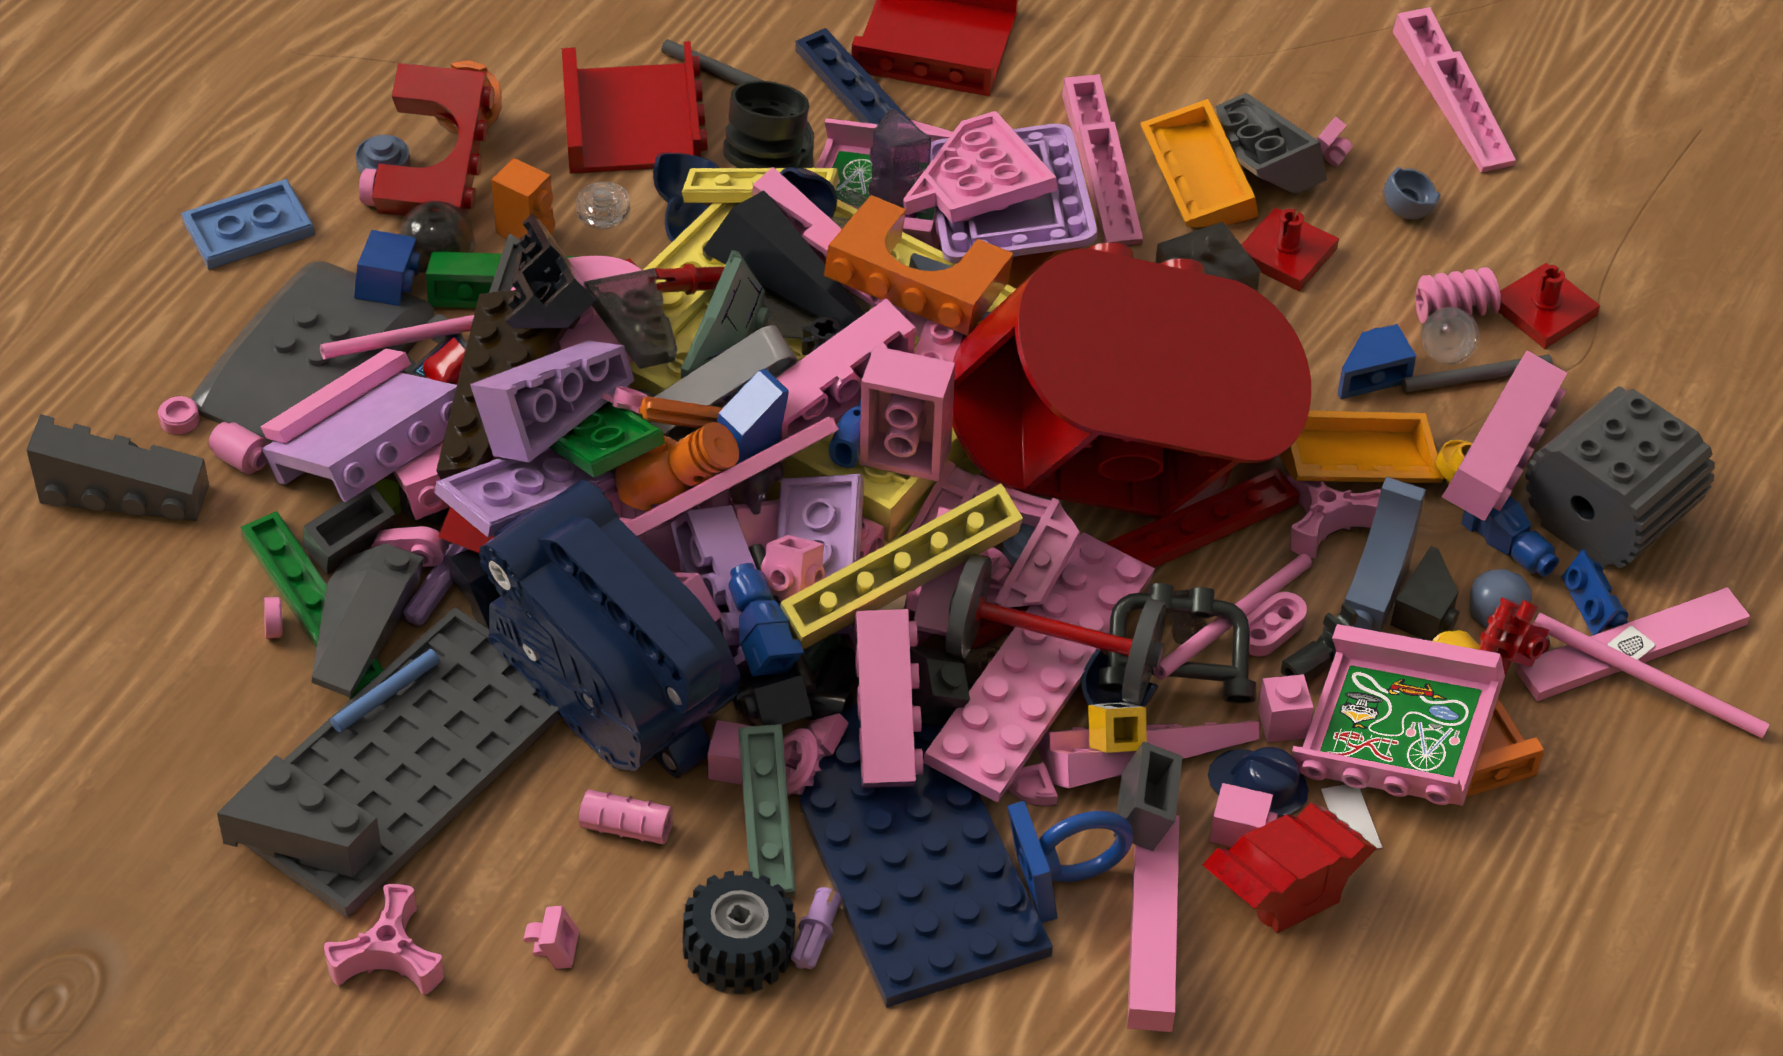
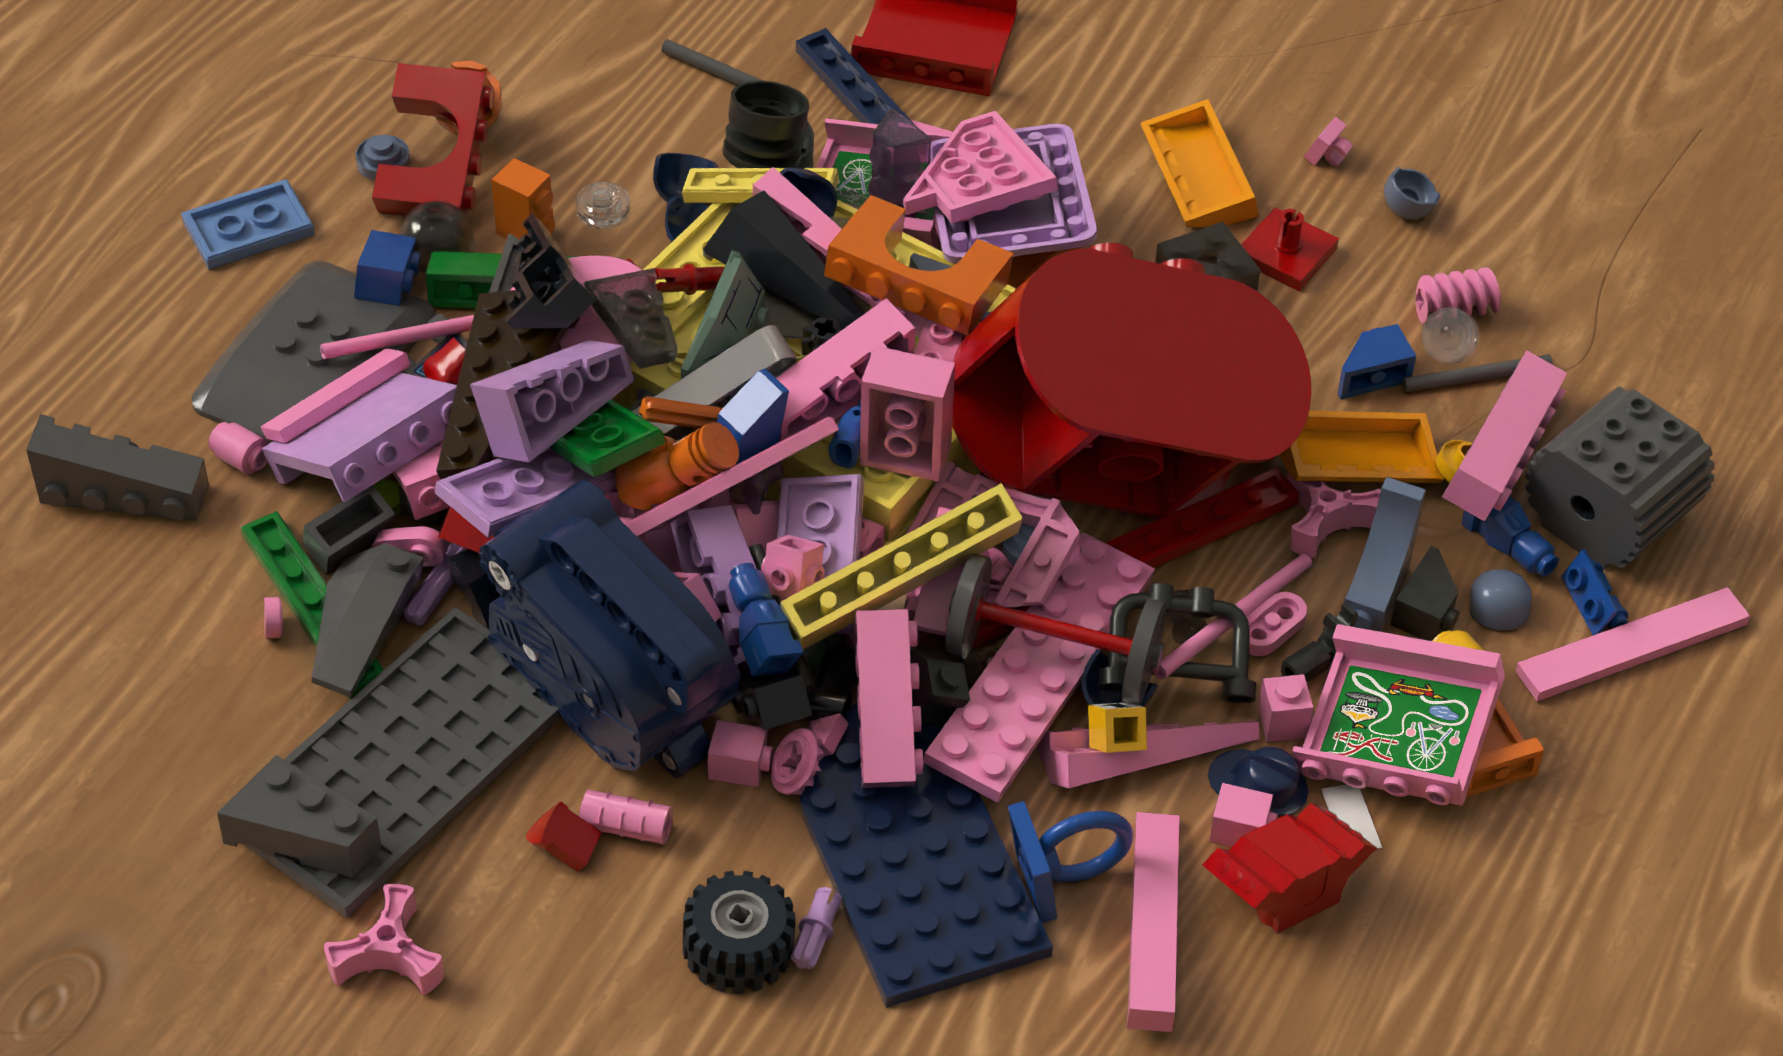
(178, 415): bright pink tile -> none
(366, 186): bright pink tile -> none
(385, 690): medium blue bar -> none
(554, 937): bright pink tile -> none
(564, 836): none -> red tile
(625, 398): bright pink plate -> none
(631, 113): red panel -> none
(766, 805): sand green tile -> none
(1034, 786): bright pink tile -> none
(1102, 159): bright pink slope -> none
(1150, 793): dark grey piece -> none
(1271, 145): dark grey wedge -> none
(1453, 88): bright pink slope -> none
(1515, 634): red piece -> none
(1546, 305): red tile -> none
(1632, 643): white sticker -> none
(1653, 676): bright pink piece -> none

